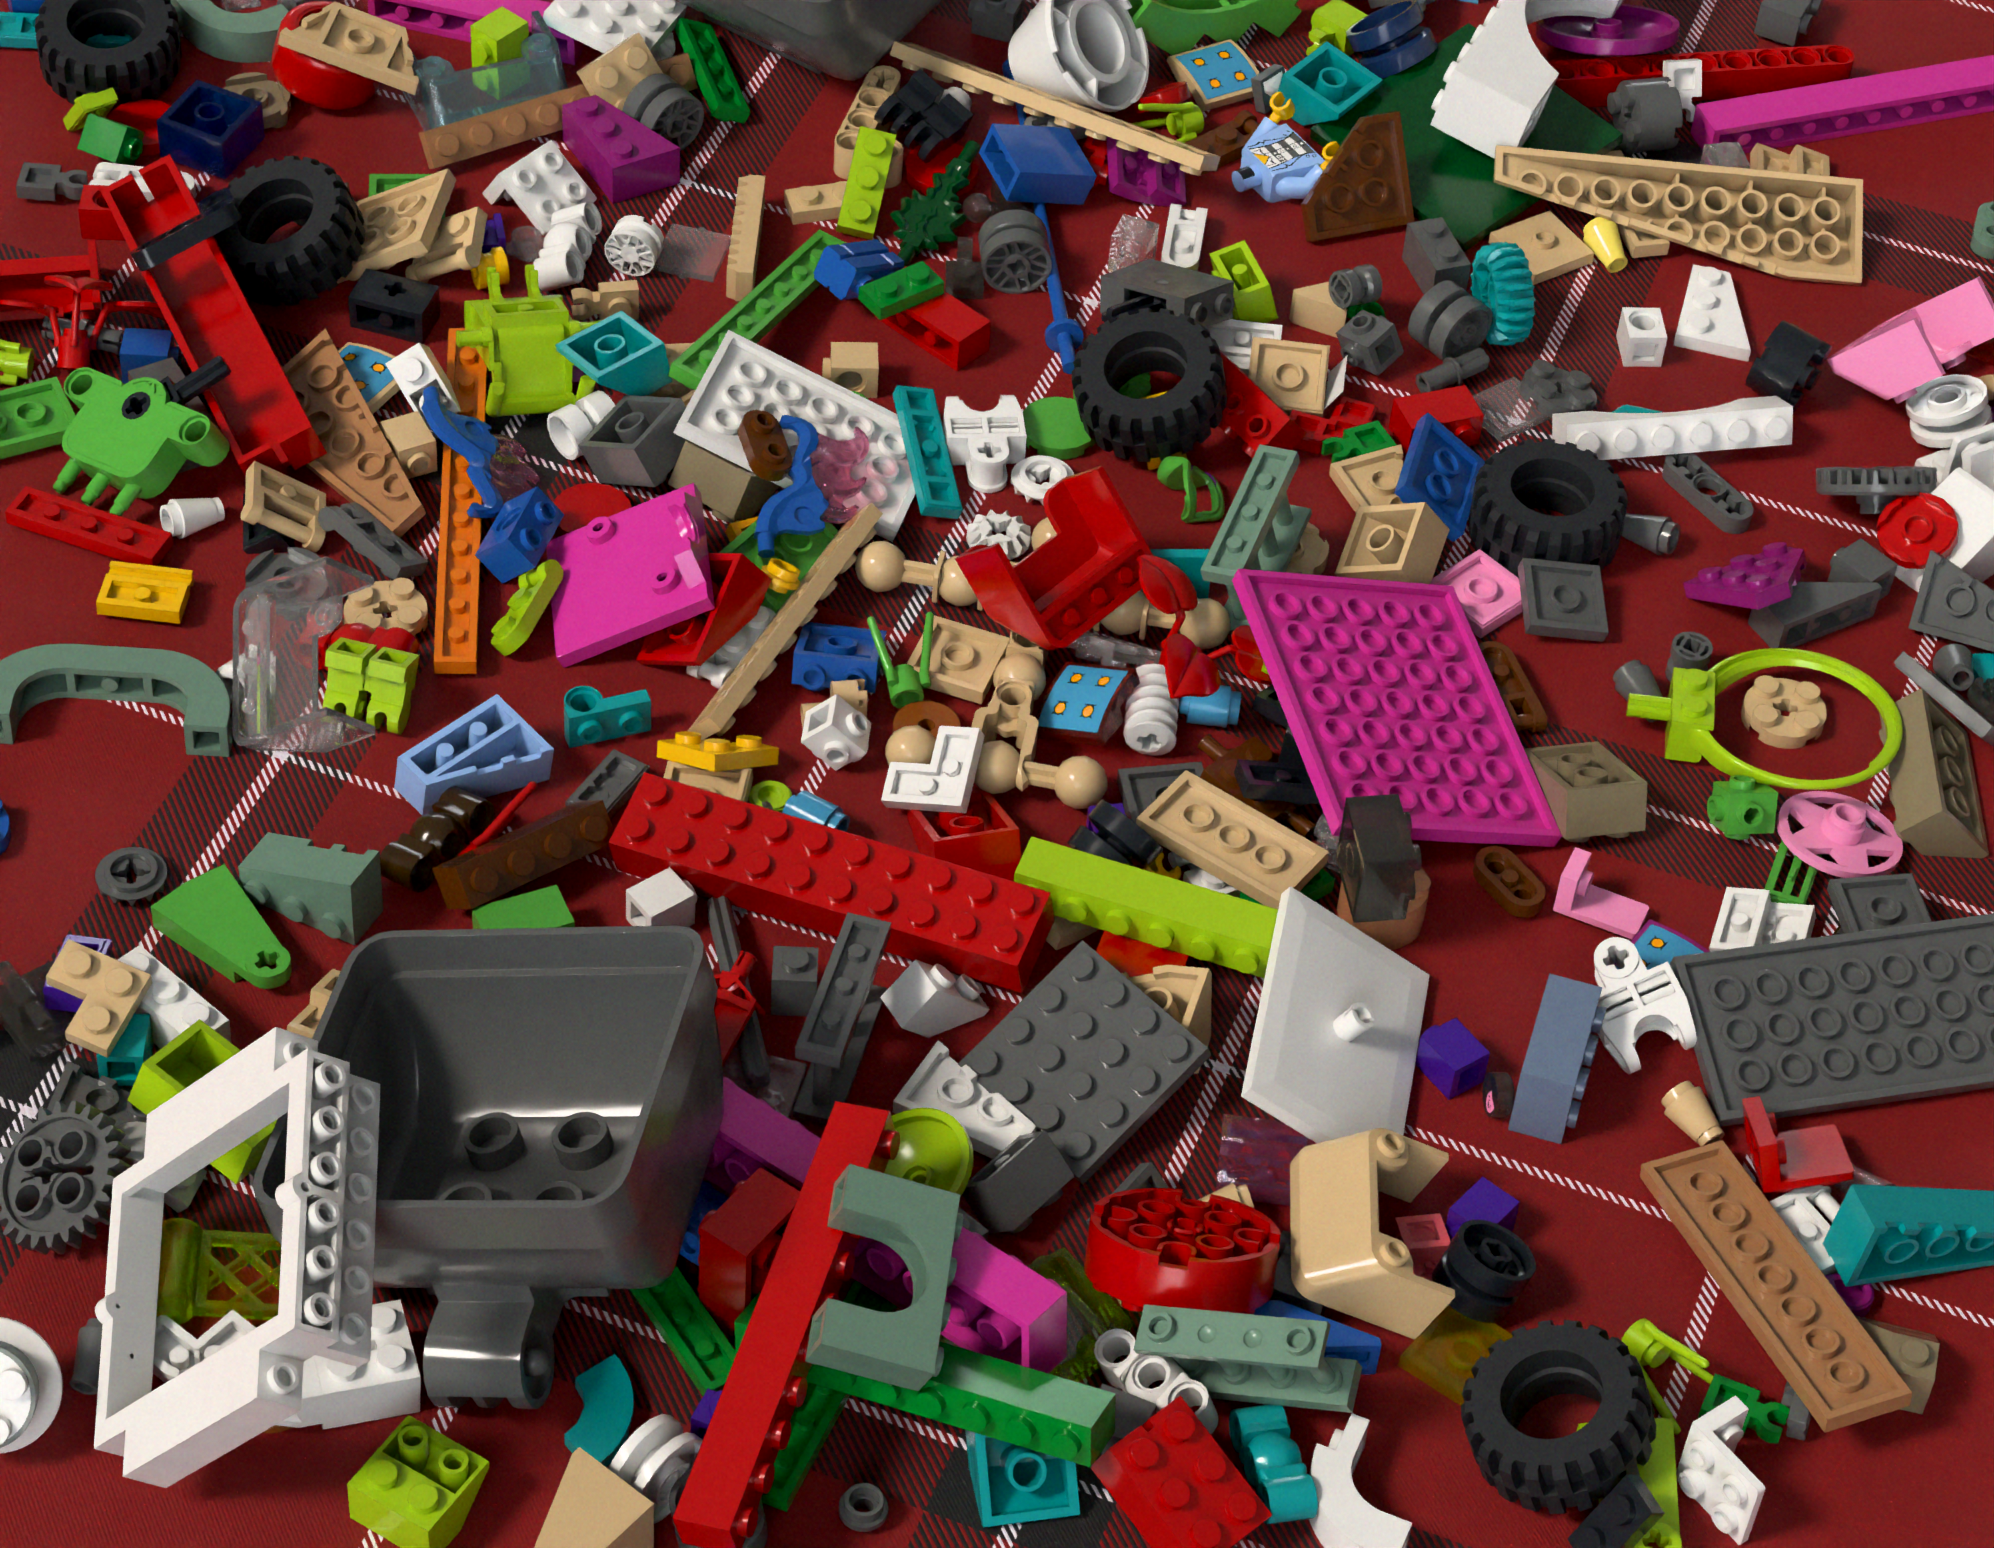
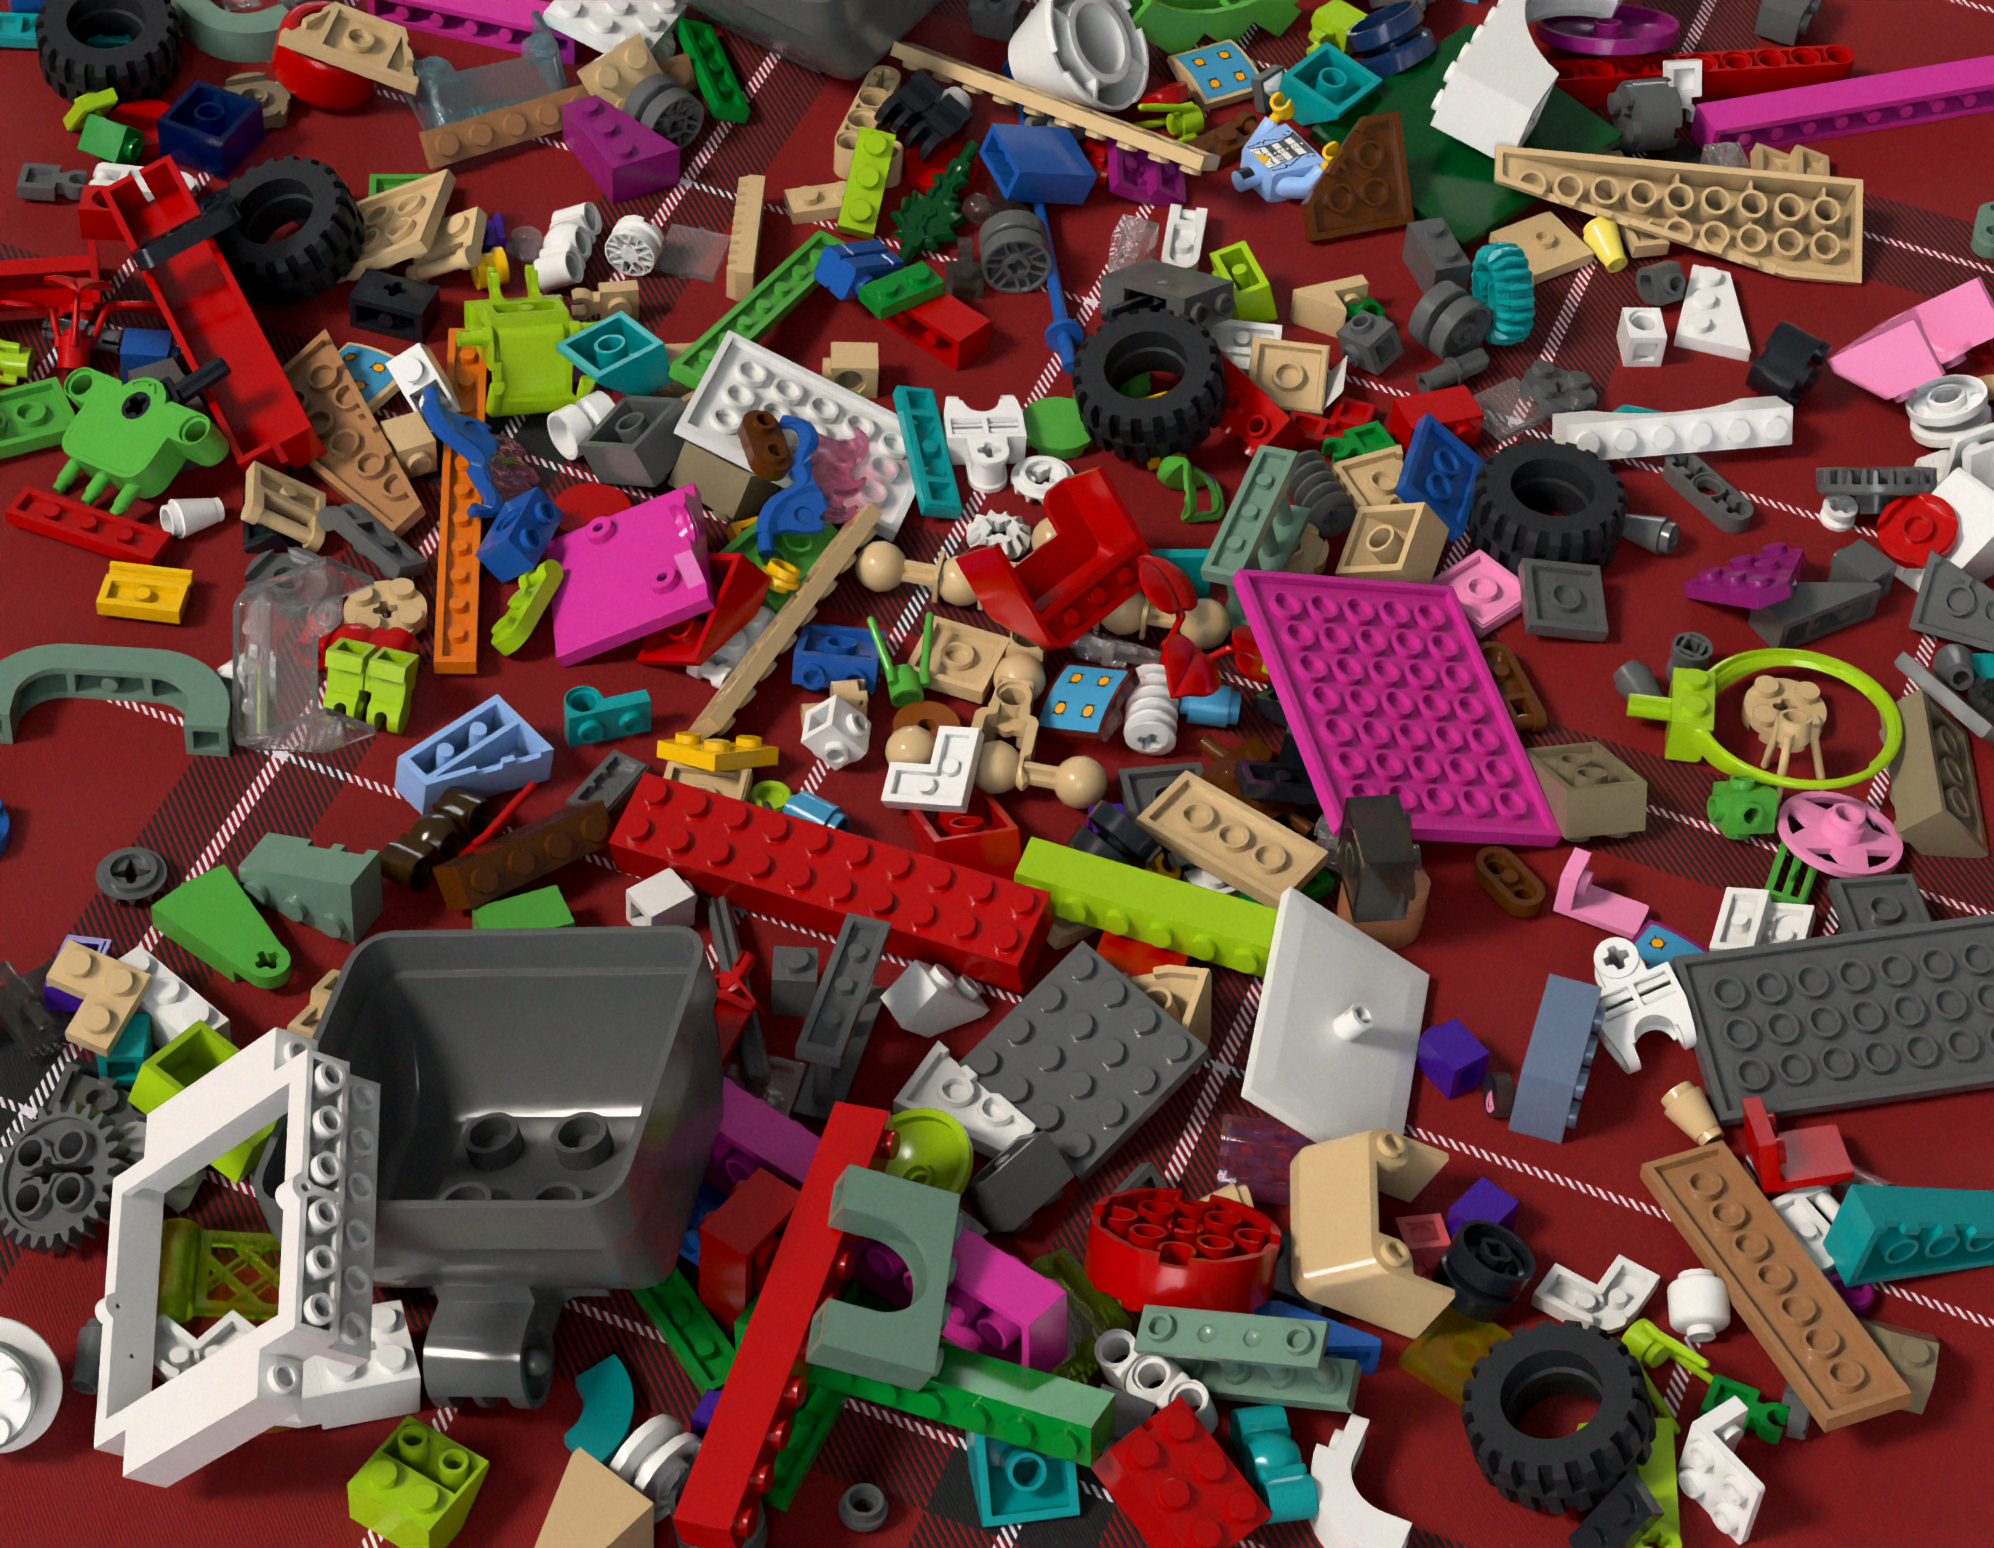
(497, 37): lime brick -> none
(540, 185): white bracket -> none
(1319, 489): none -> dark grey piece
(1349, 286): dark grey wheel -> none
(1608, 1305): none -> white plate
(1661, 283): none -> dark grey plate
(1698, 1305): none -> white head
(1793, 731): none -> tan plant
(1838, 512): none -> white bush

